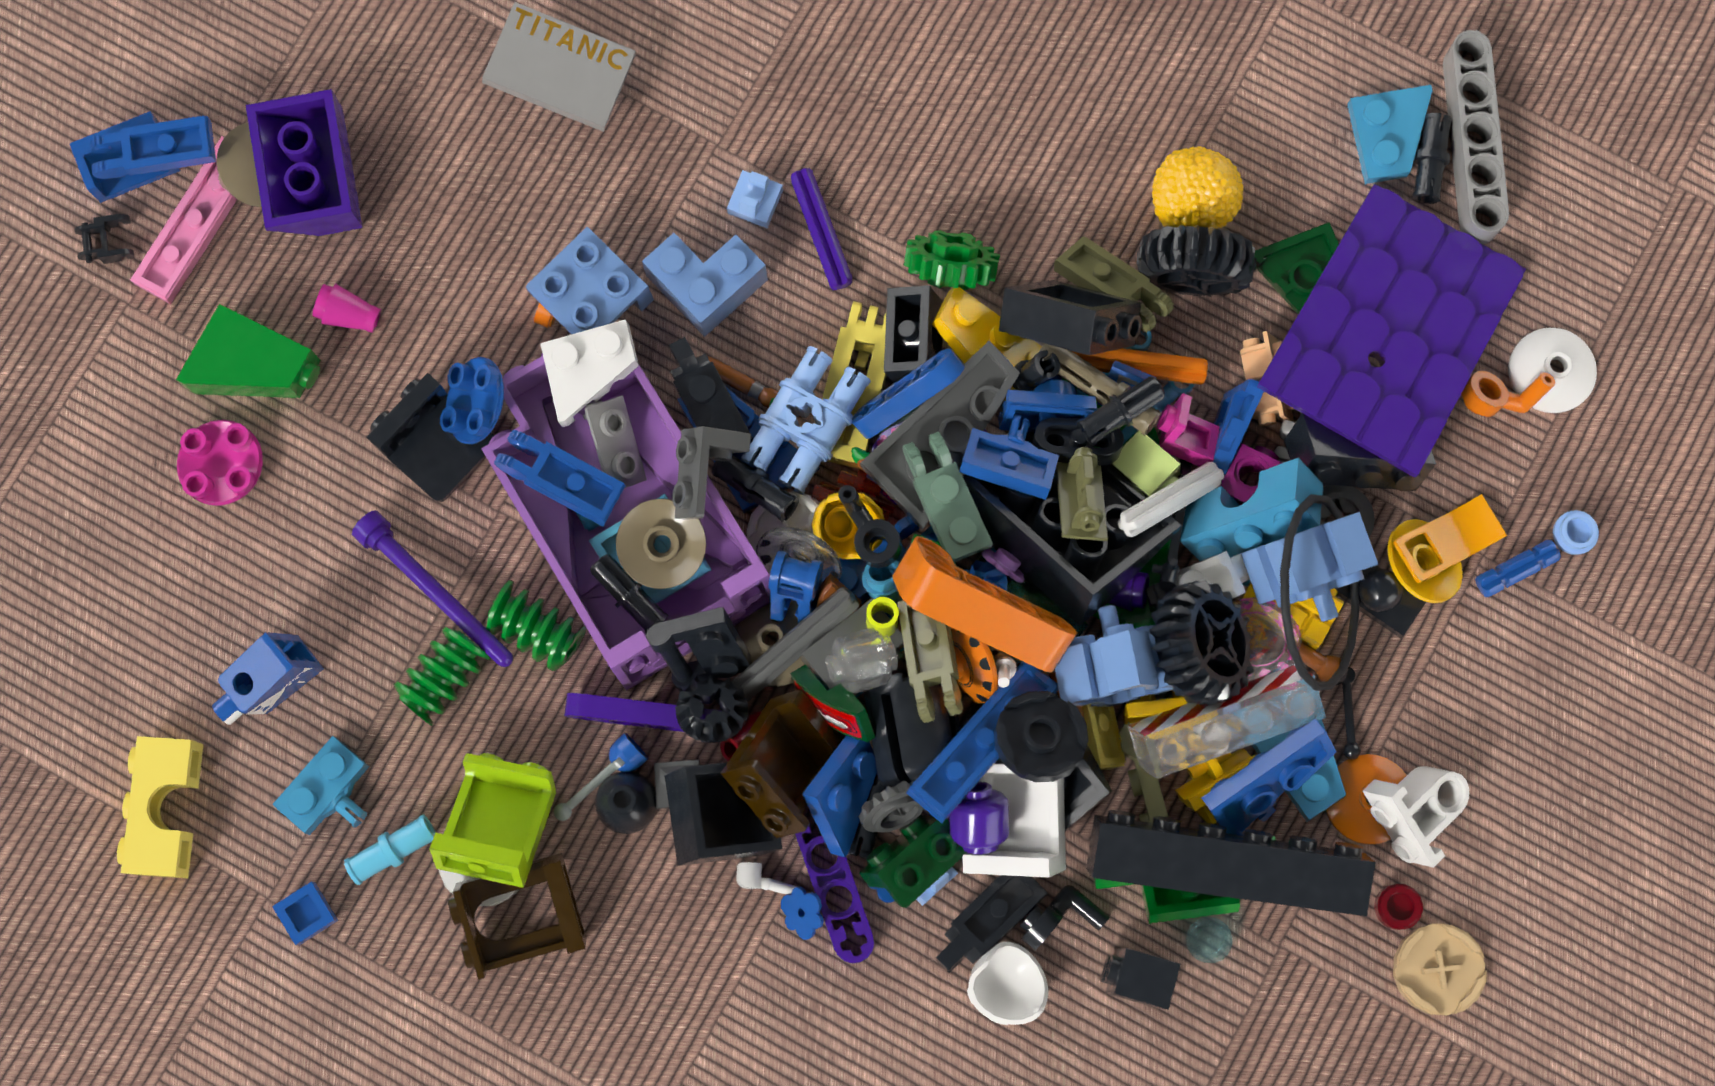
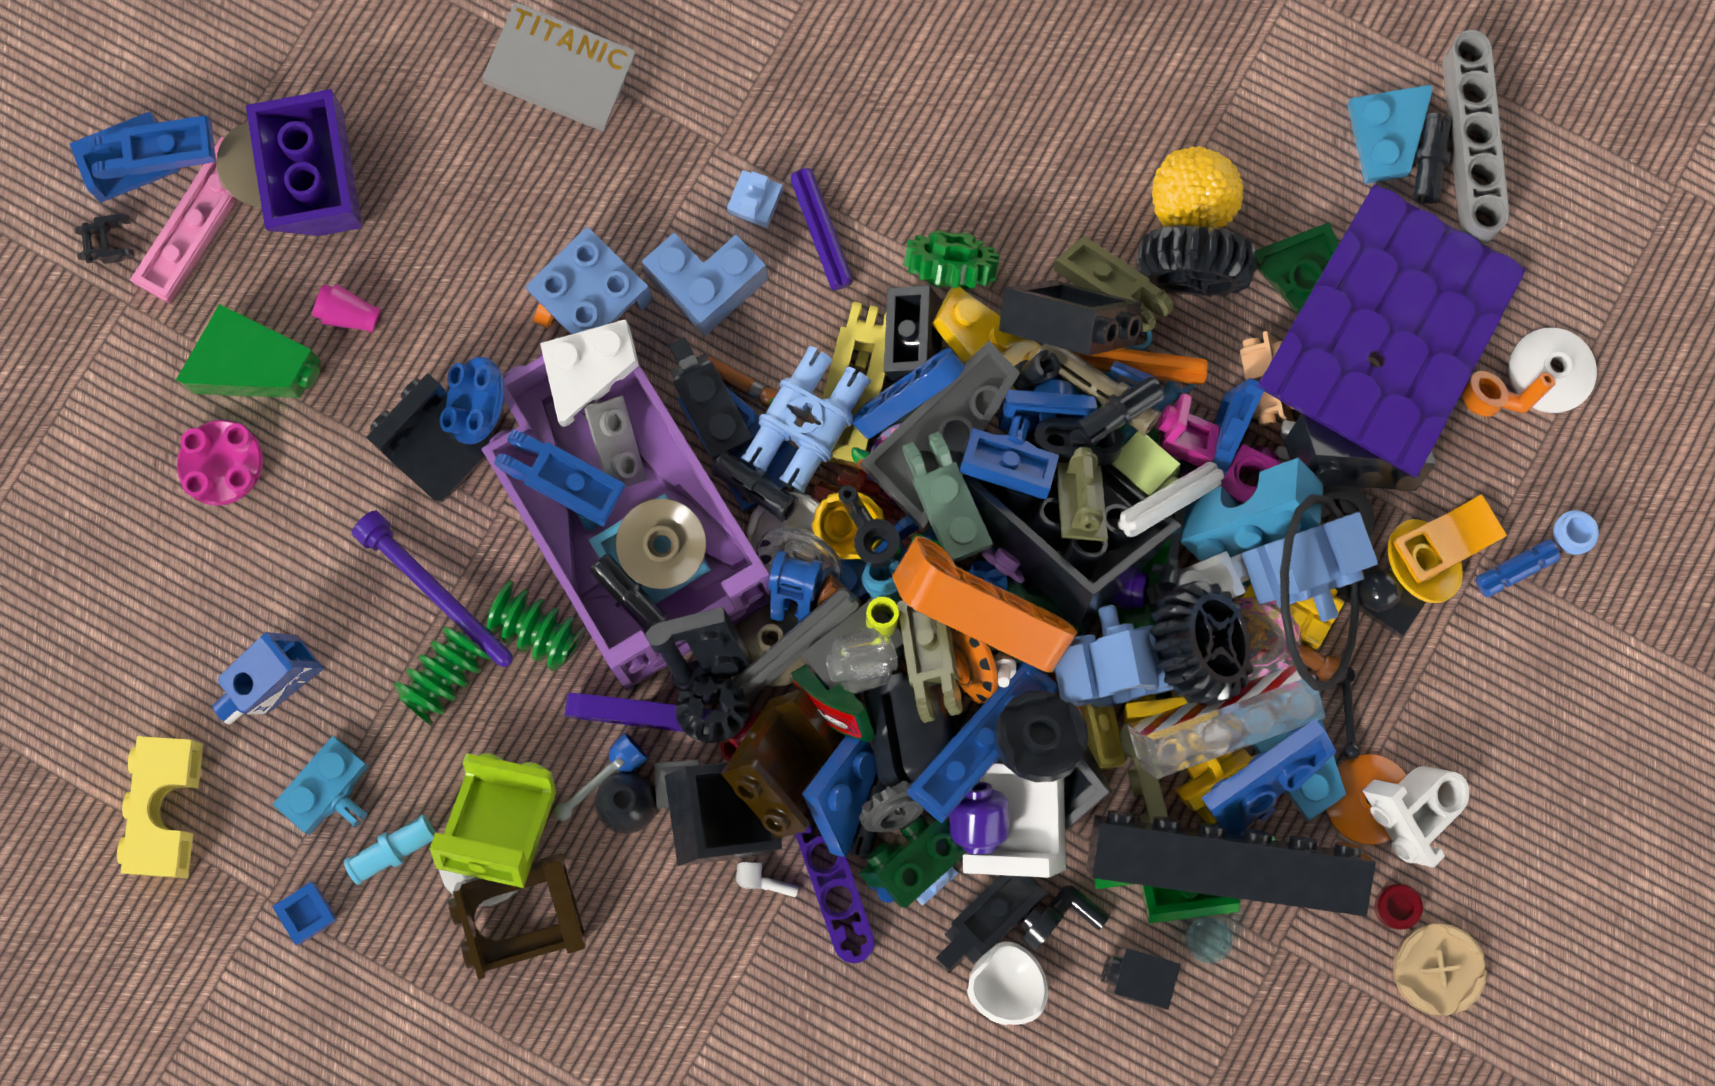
(693, 453): dark grey bracket -> none
(802, 912): blue plant -> none

